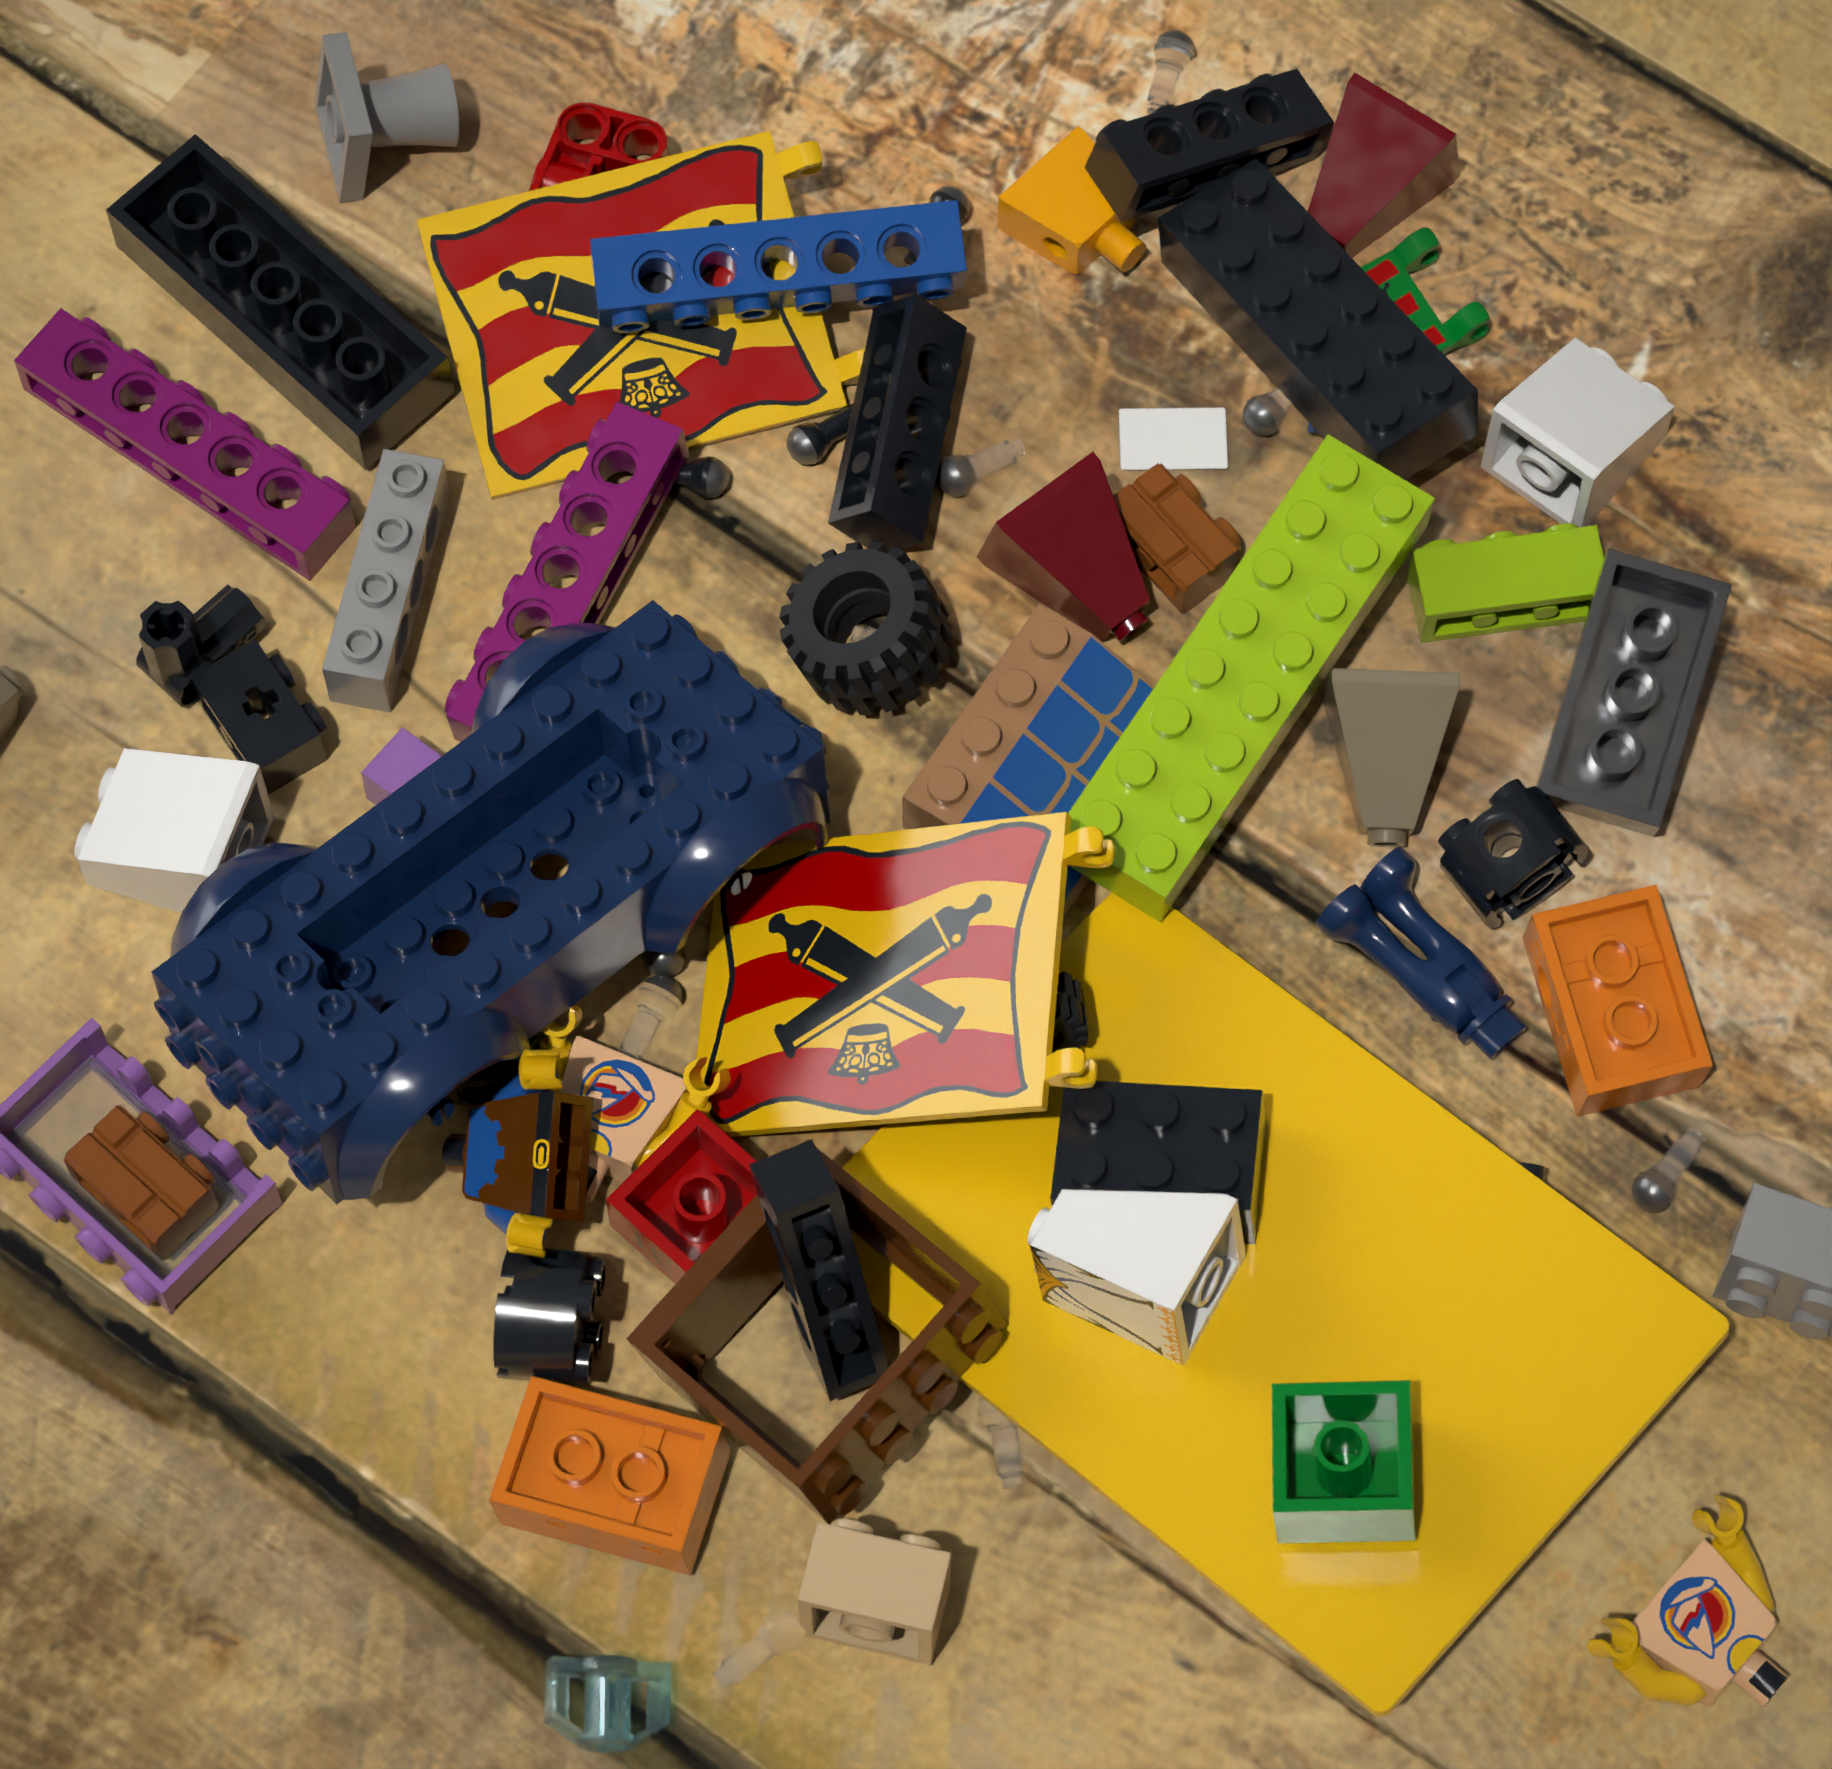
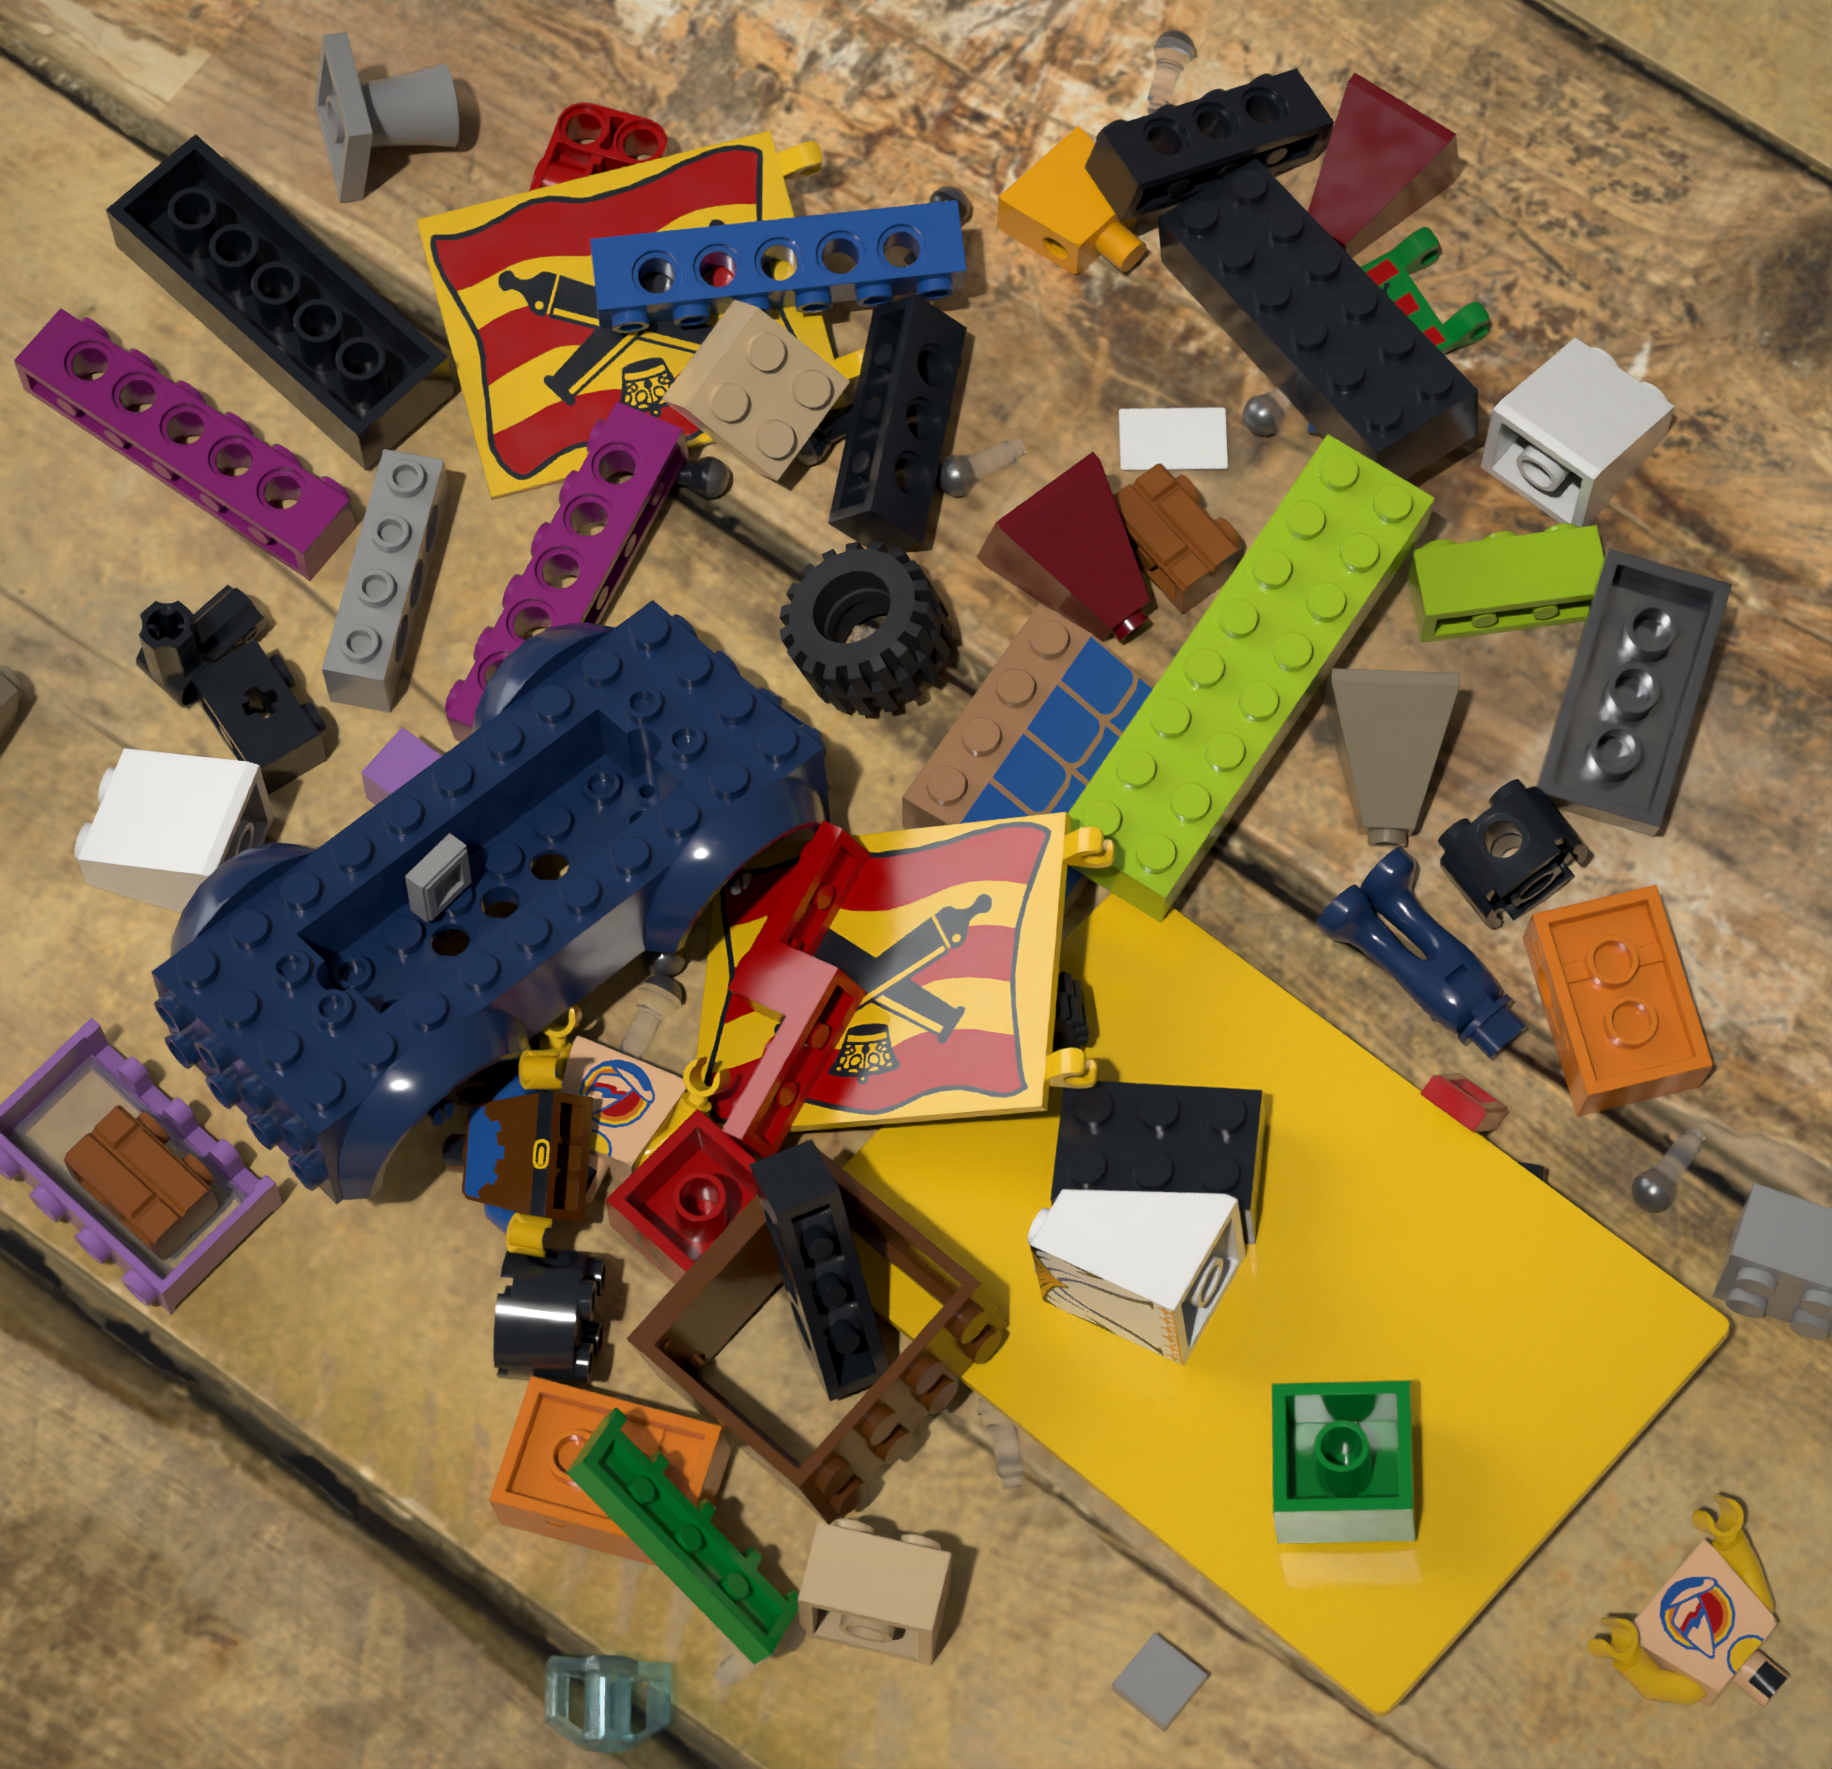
(438, 878): none -> light grey tile
(683, 1539): none -> green hinge
(756, 389): none -> tan brick
(796, 990): none -> red bracket
(1159, 1682): none -> light grey tile
(1465, 1101): none -> red tile

